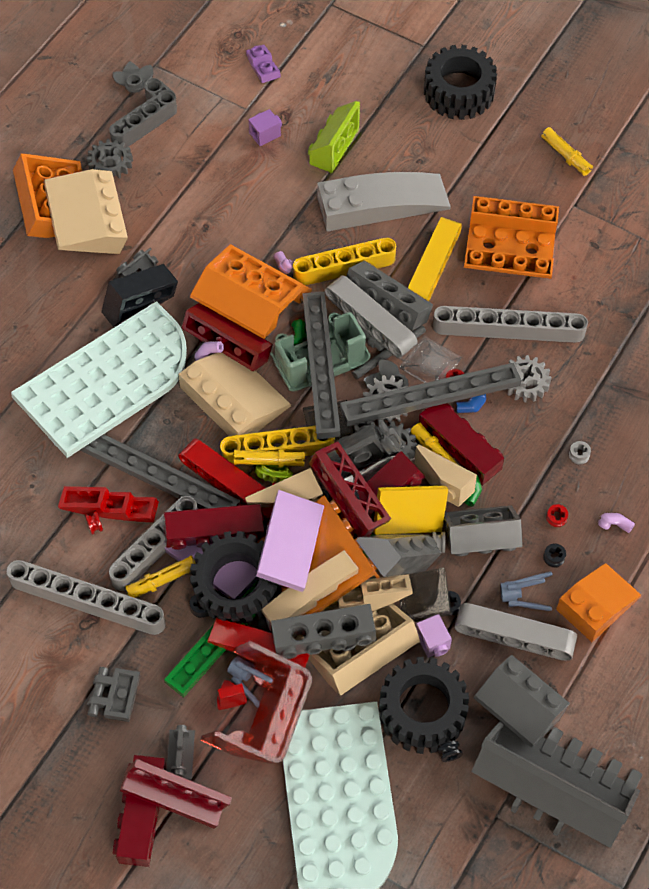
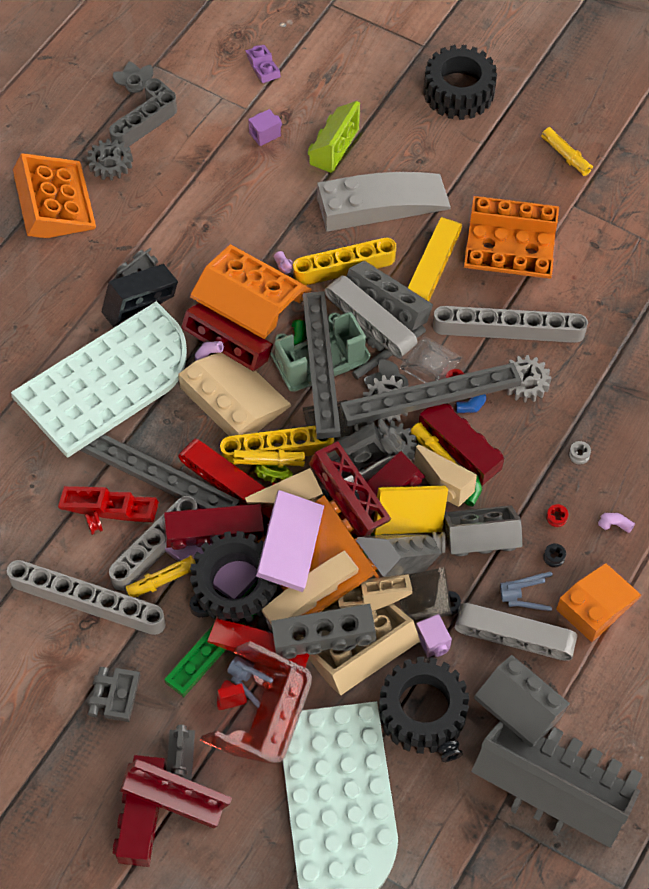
(86, 212): tan slope -> none

